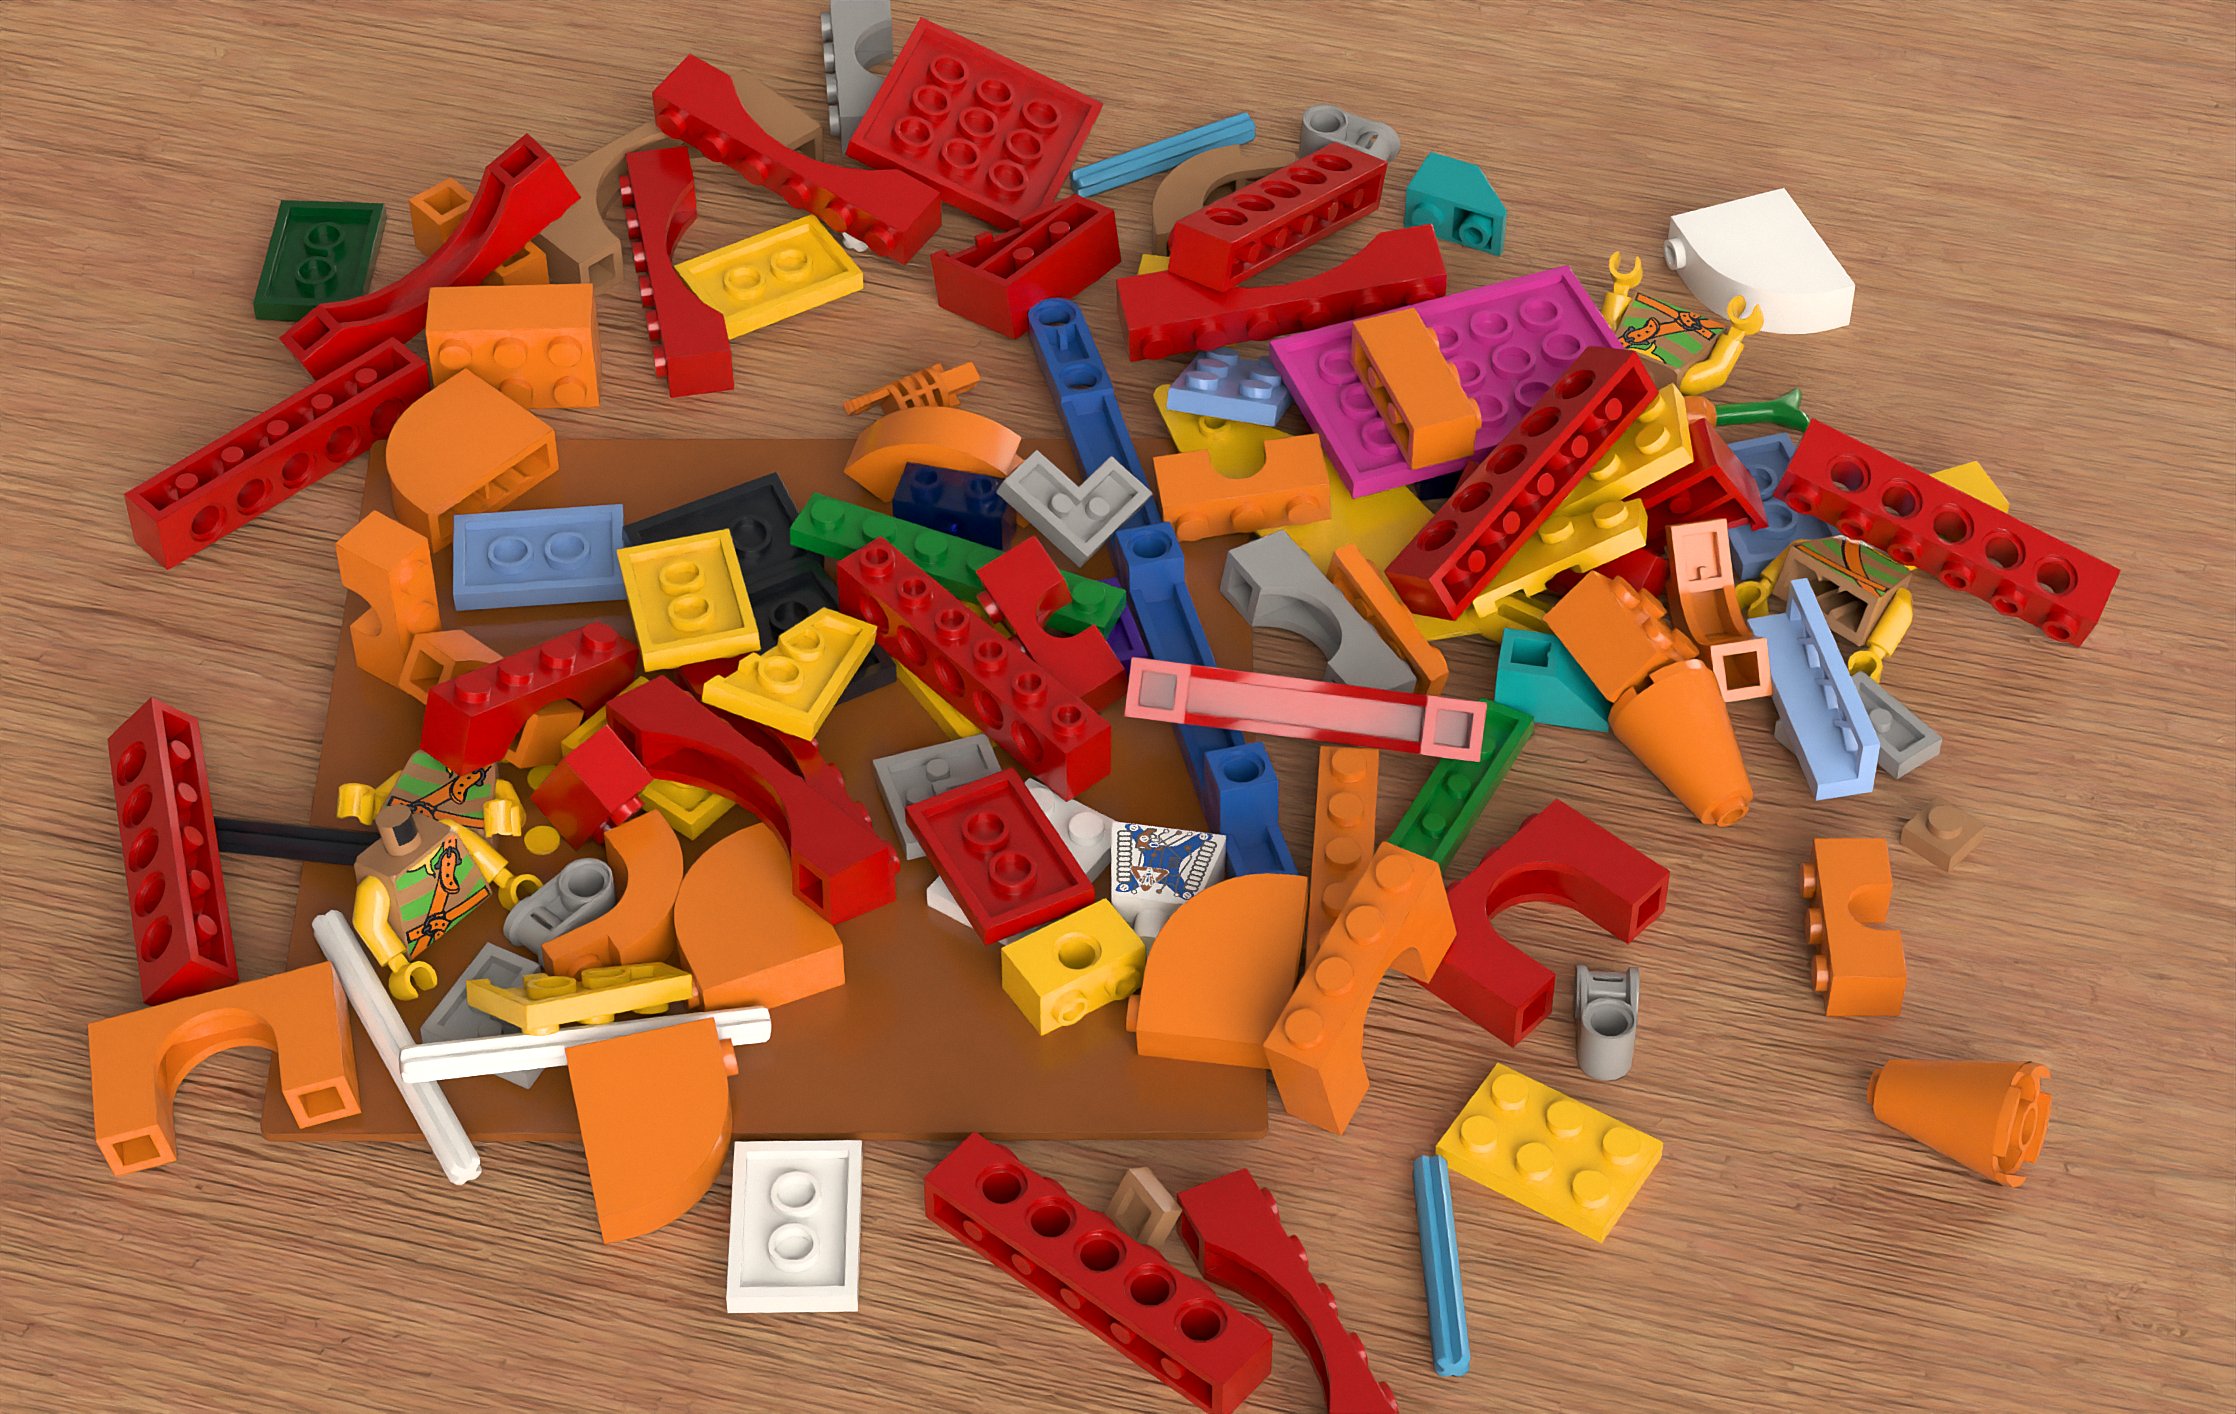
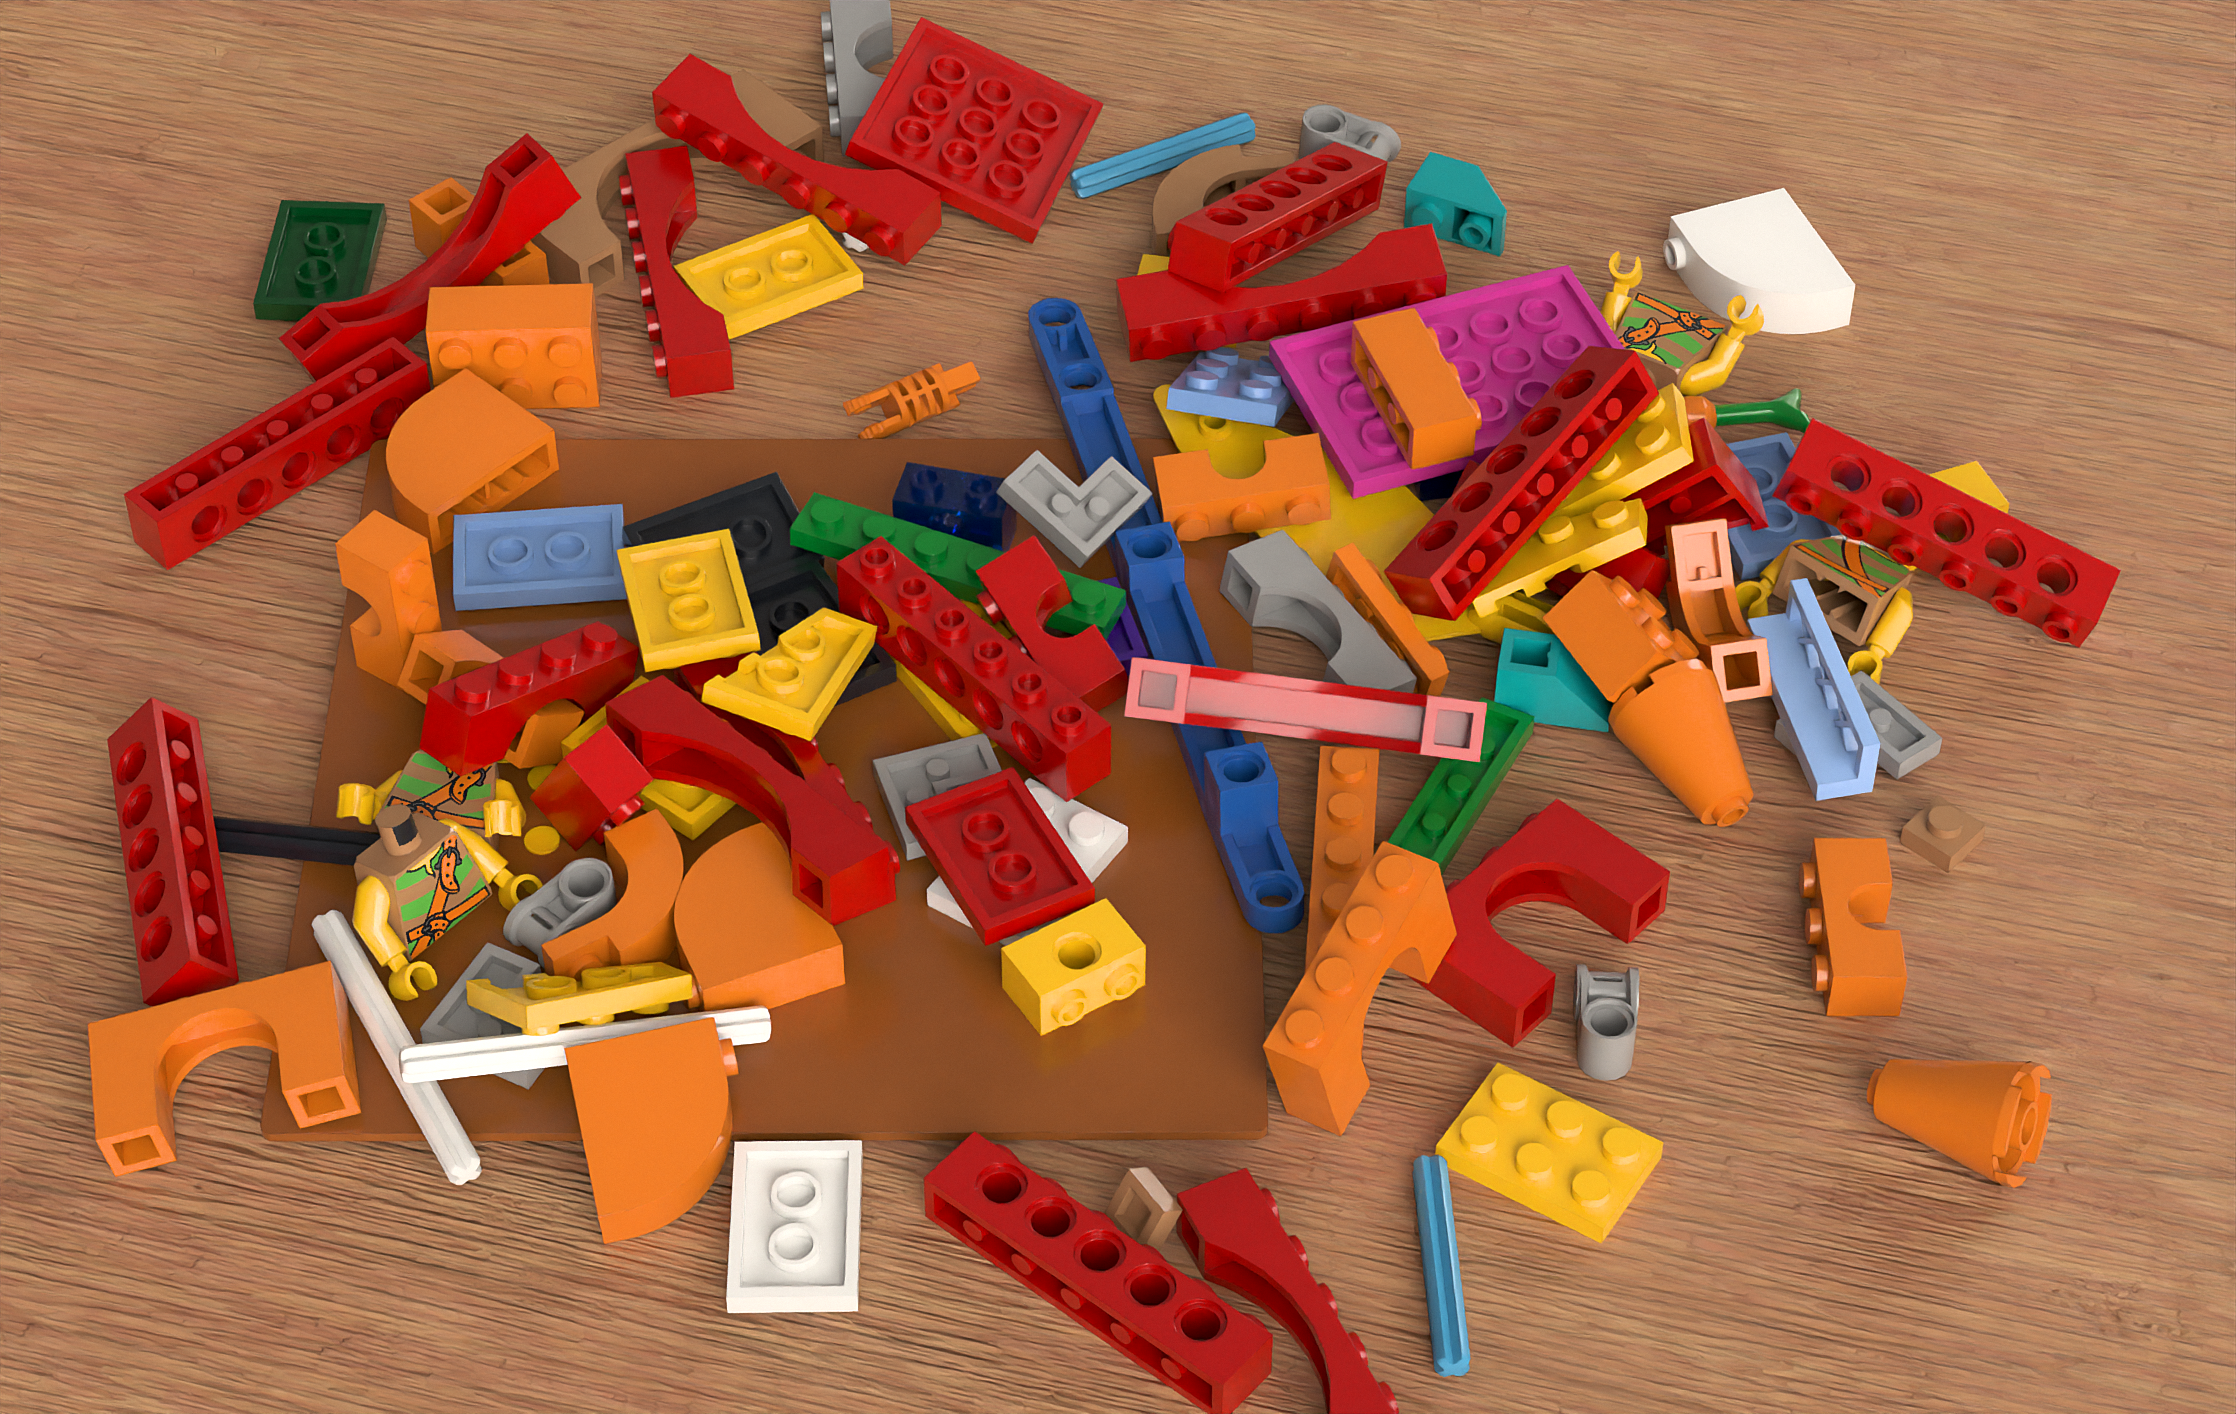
(931, 438): orange arch -> none
(1046, 257): red wedge -> none
(1159, 871): torso -> none
(1222, 972): orange brick -> none

